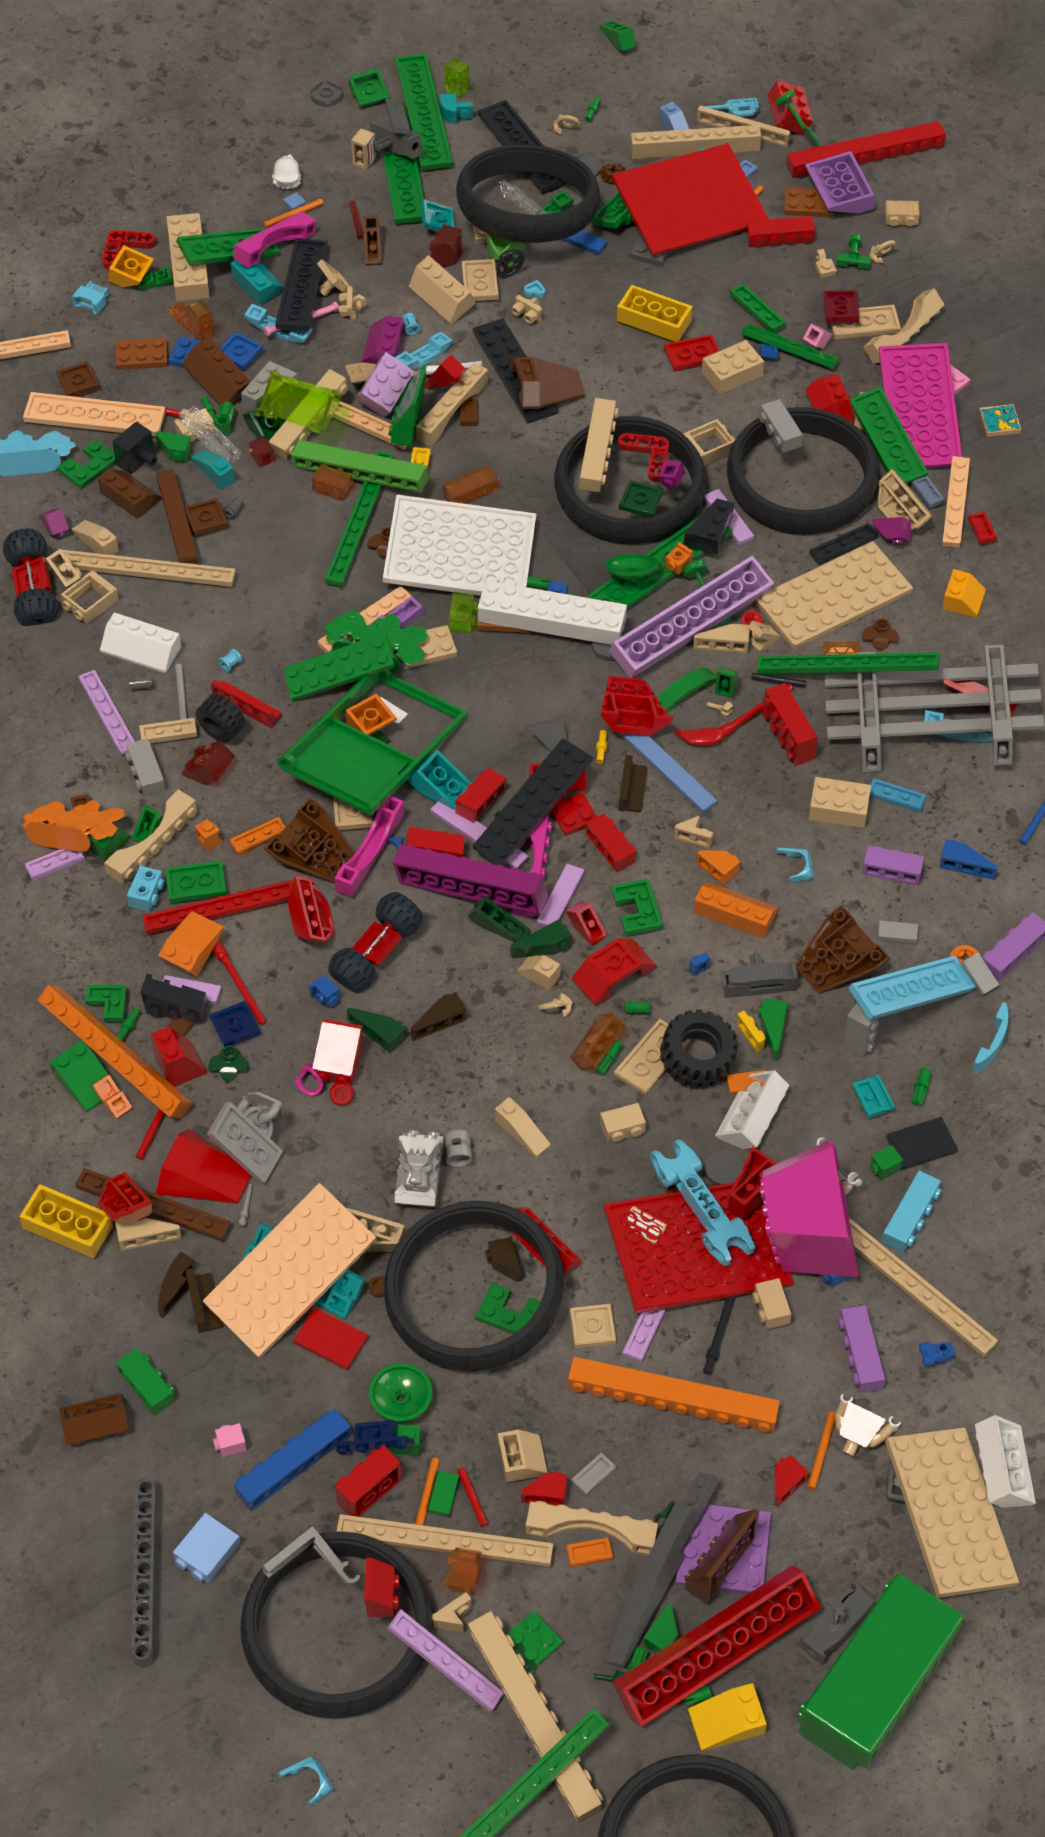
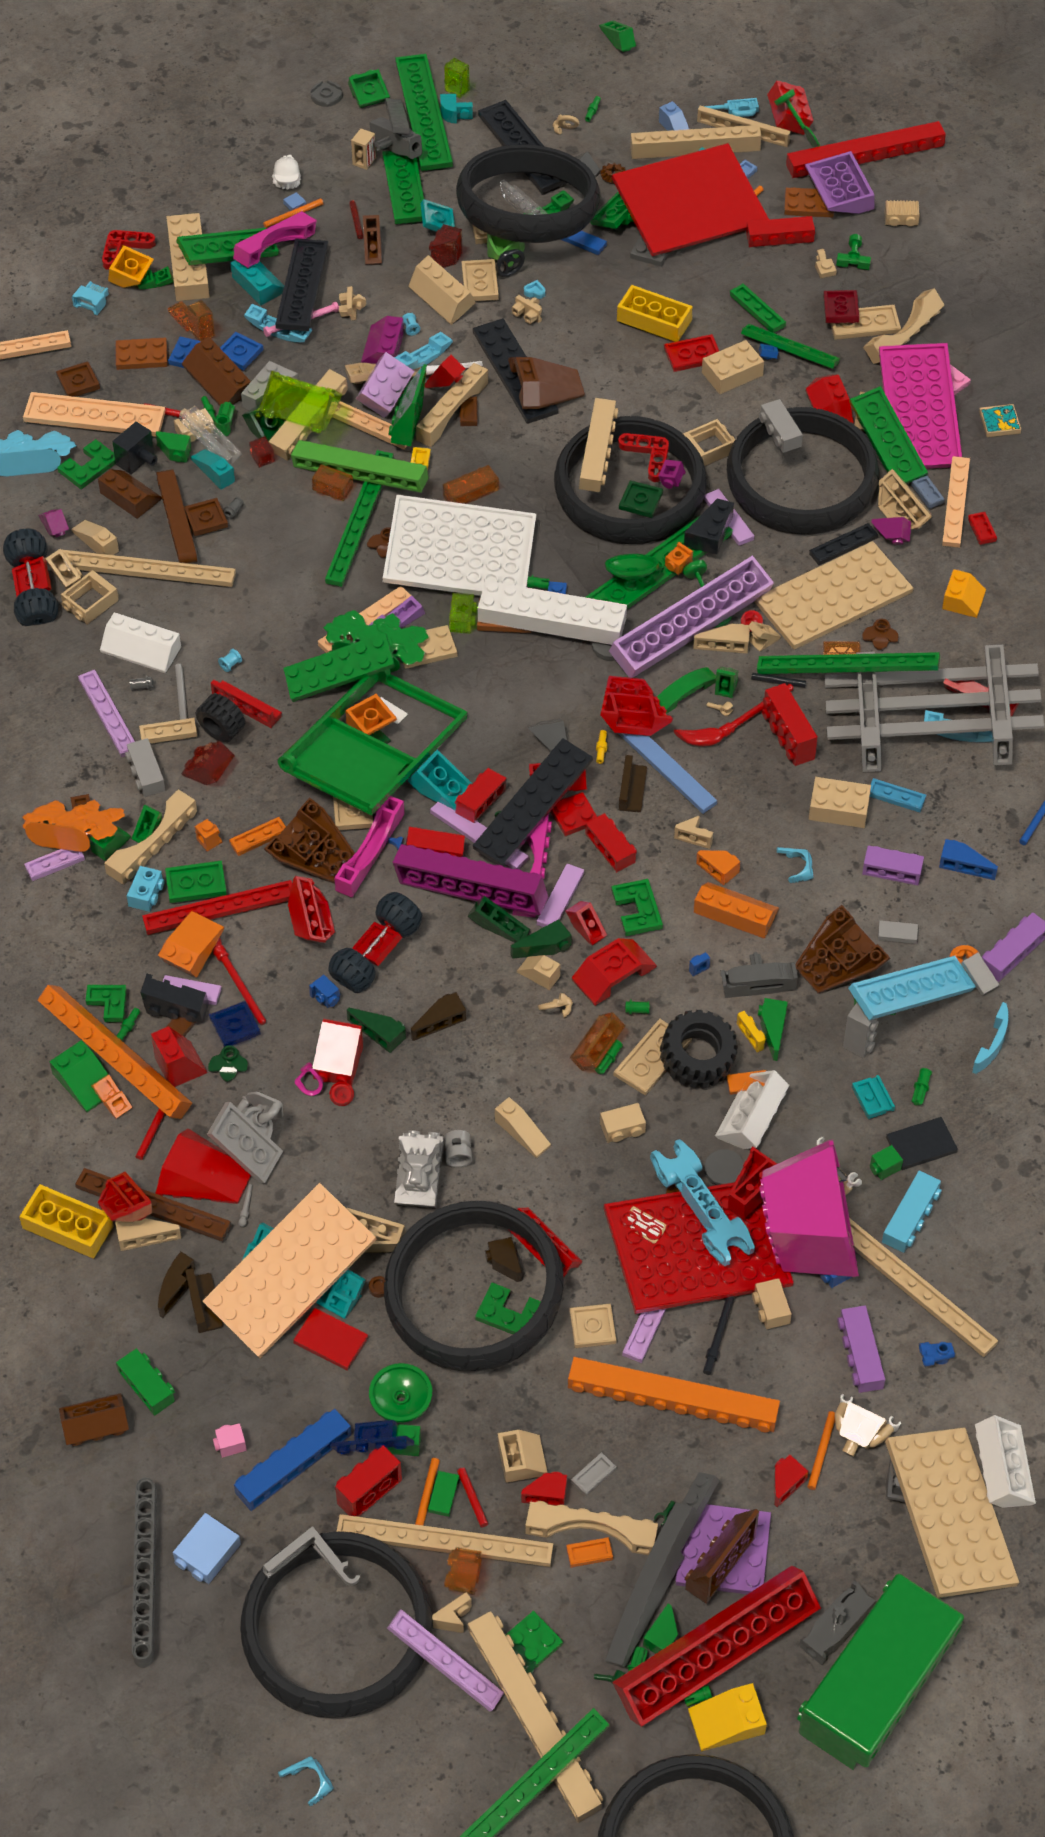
(334, 277): tan tile -> none
(380, 1589): red slope -> none
(817, 336): bright pink brick -> none
(878, 251): tan piece -> none

